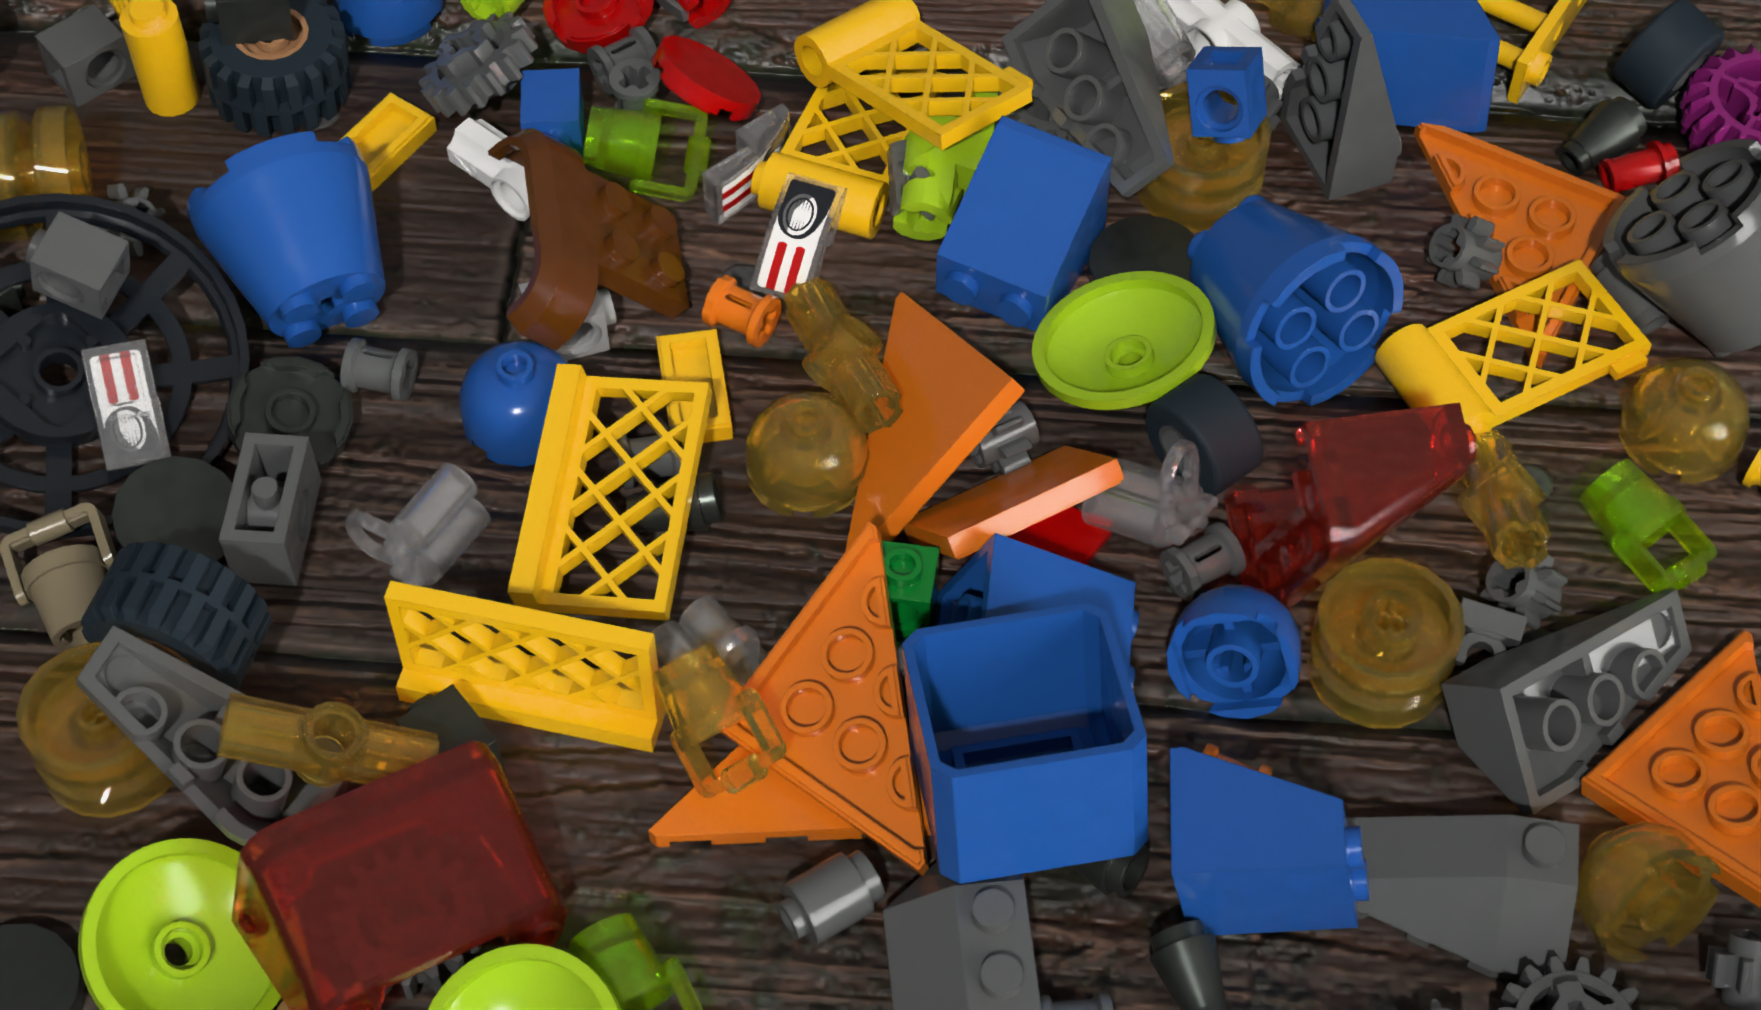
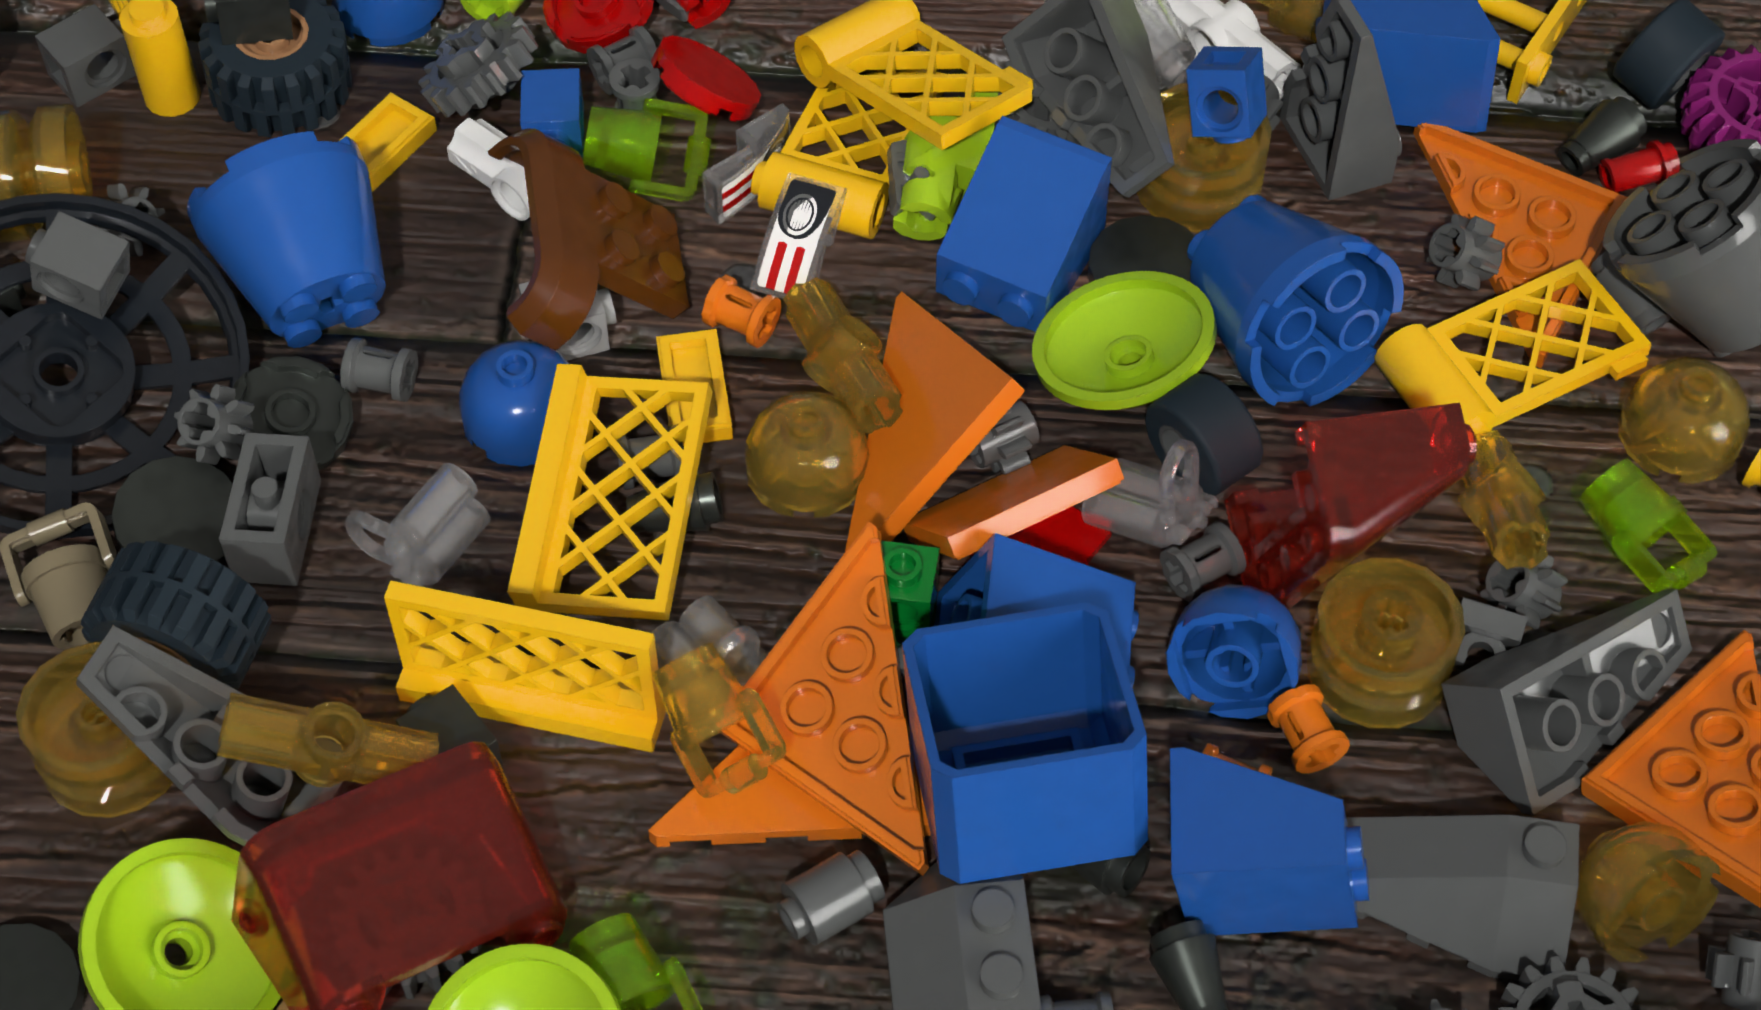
(125, 404): clear slope -> none
(214, 424): none -> dark grey gear
(1307, 729): none -> orange bush

